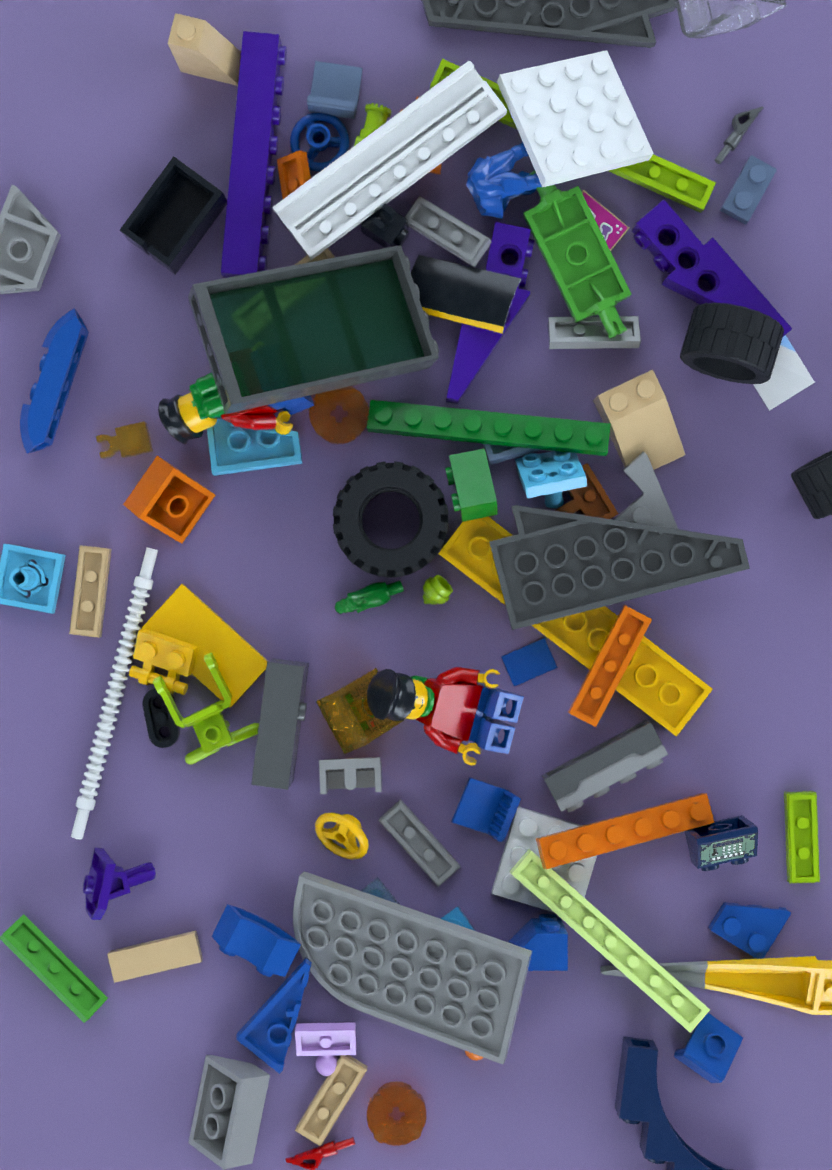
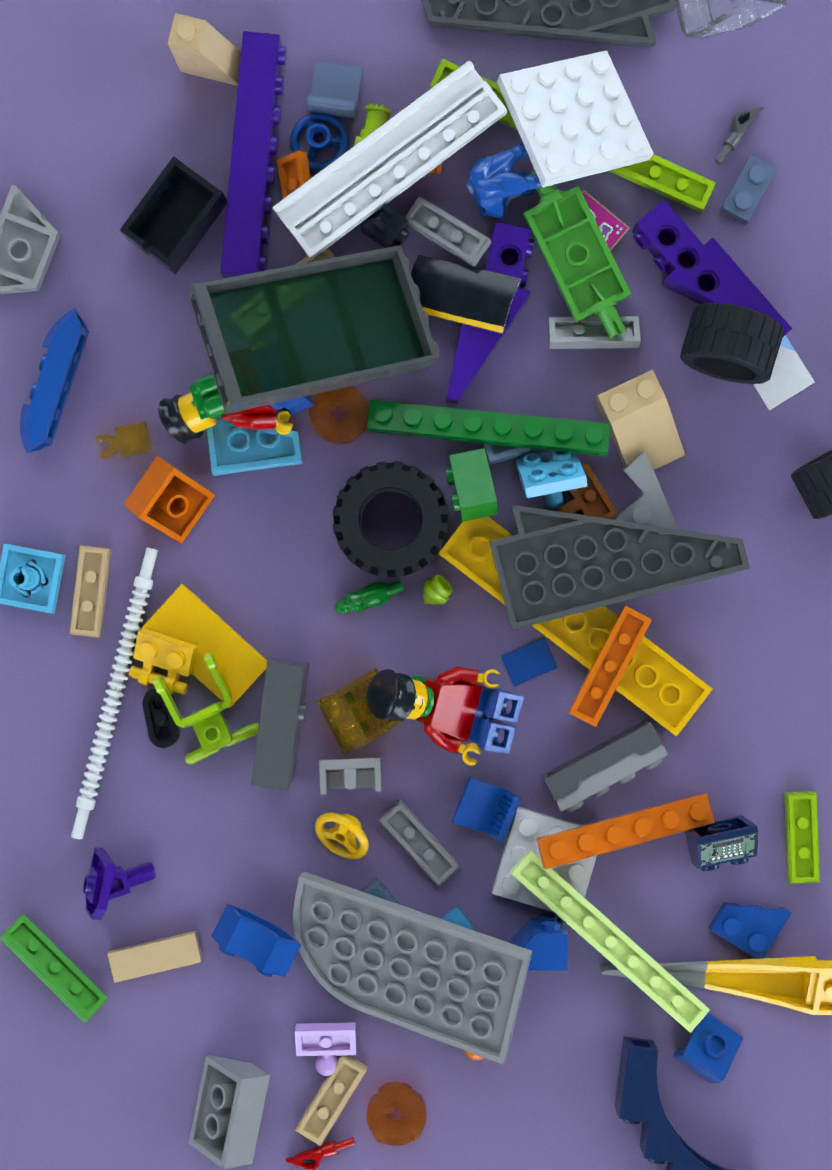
(271, 1027): blue wing -> none

